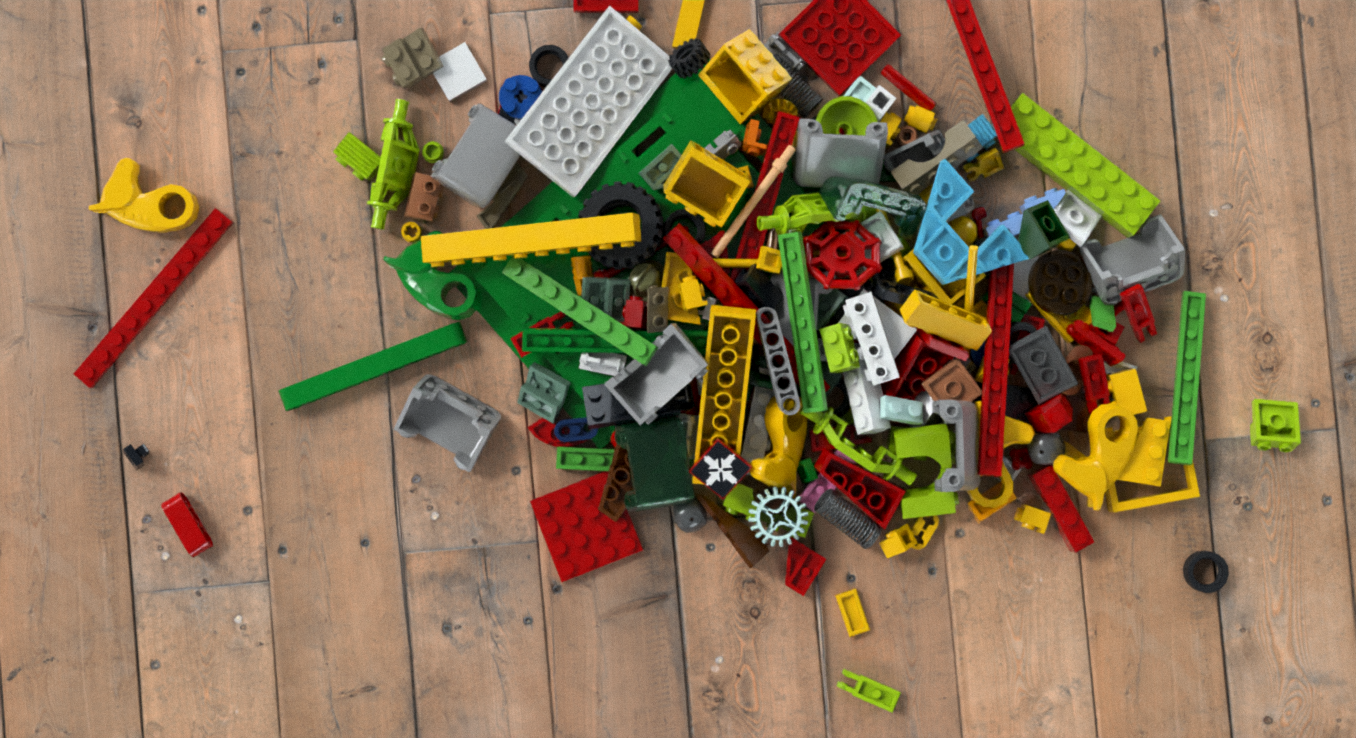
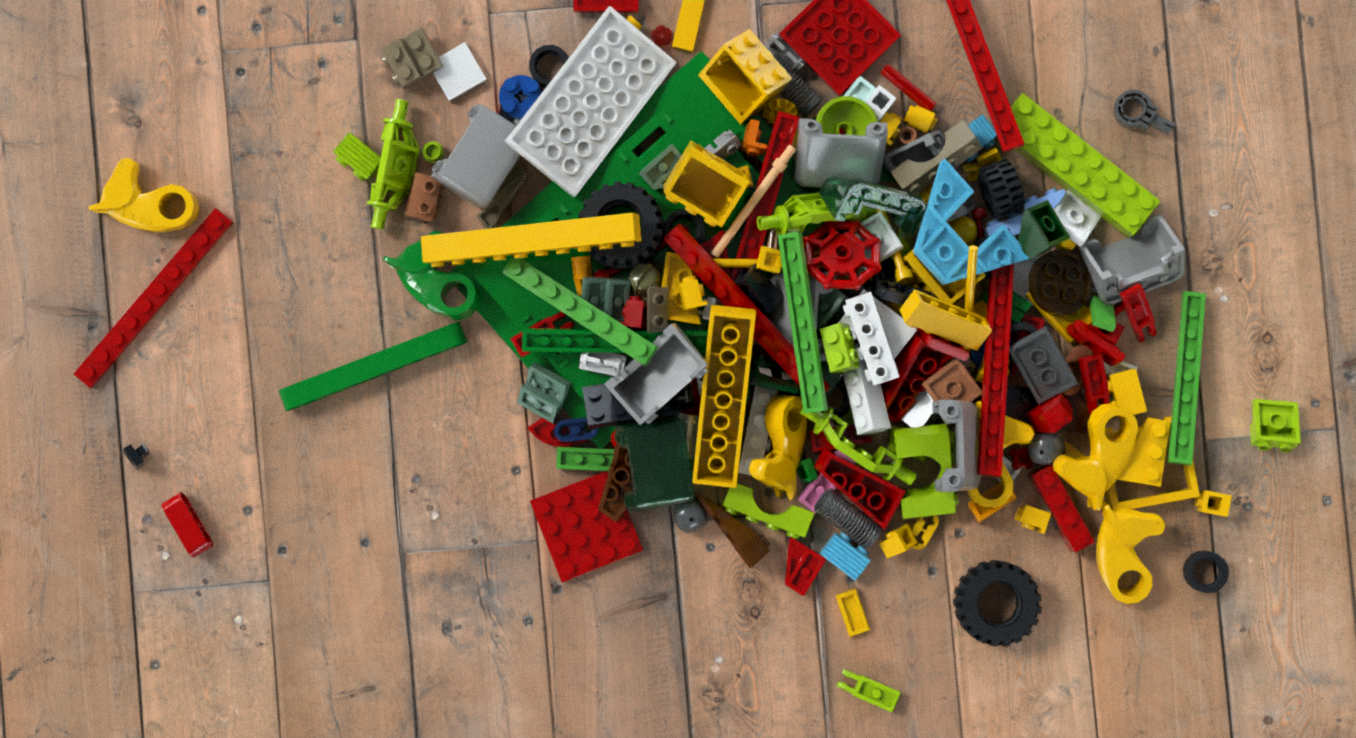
(414, 226): yellow bush -> none
(448, 419): light grey windscreen -> none
(661, 29): none -> clear red plate
(689, 58): black tyre -> none
(720, 468): tile -> none
(769, 532): light aqua gear -> none
(777, 372): light grey beam -> none
(845, 556): none -> medium azure brick
(901, 410): light aqua plate -> none
(1001, 189): none -> black tyre
(1026, 603): none -> black tyre
(1115, 550): none -> yellow animal
(1147, 109): none -> dark grey pin
(1220, 503): none -> yellow brick

